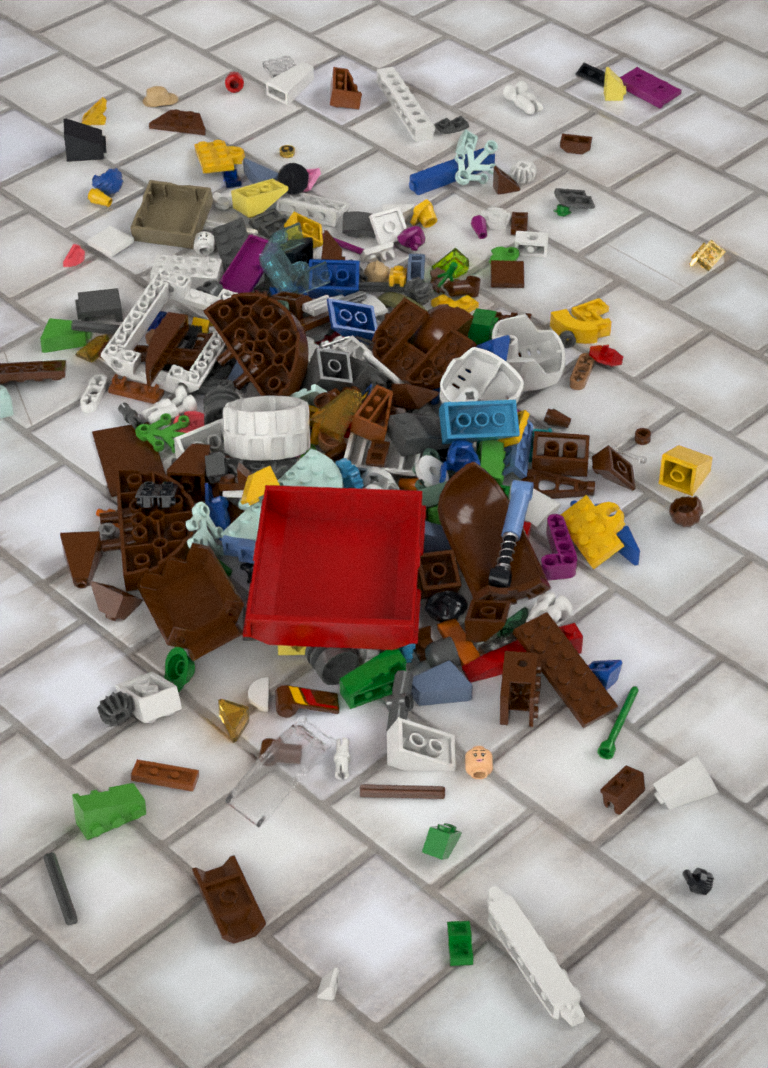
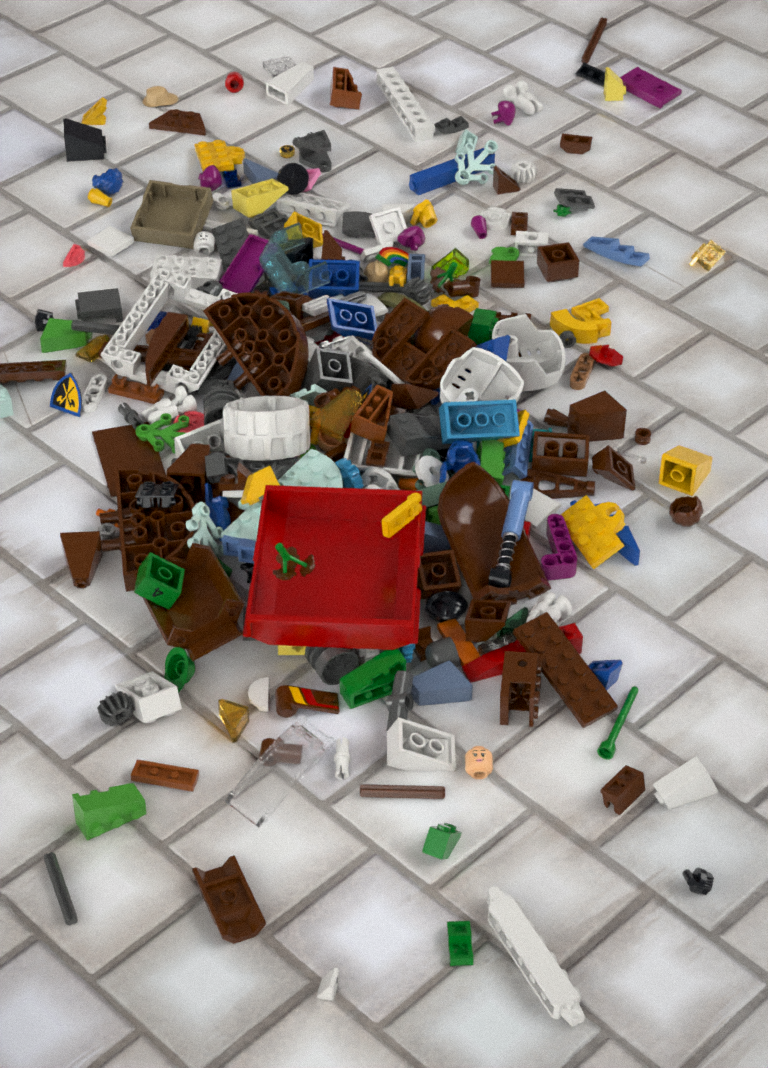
(42, 318): none -> black piece
(67, 396): none -> shield
(114, 601): reddish brown slope -> none
(159, 581): none -> green brick
(210, 178): none -> magenta piece
(290, 559): none -> reddish brown plant
(314, 150): none -> dark grey piece
(393, 255): none -> tile
(401, 515): none -> yellow hinge
(505, 112): none -> magenta piece
(557, 262): none -> reddish brown brick
(594, 40): none -> reddish brown axle
(597, 416): none -> reddish brown slope
(613, 250): none -> medium blue slope

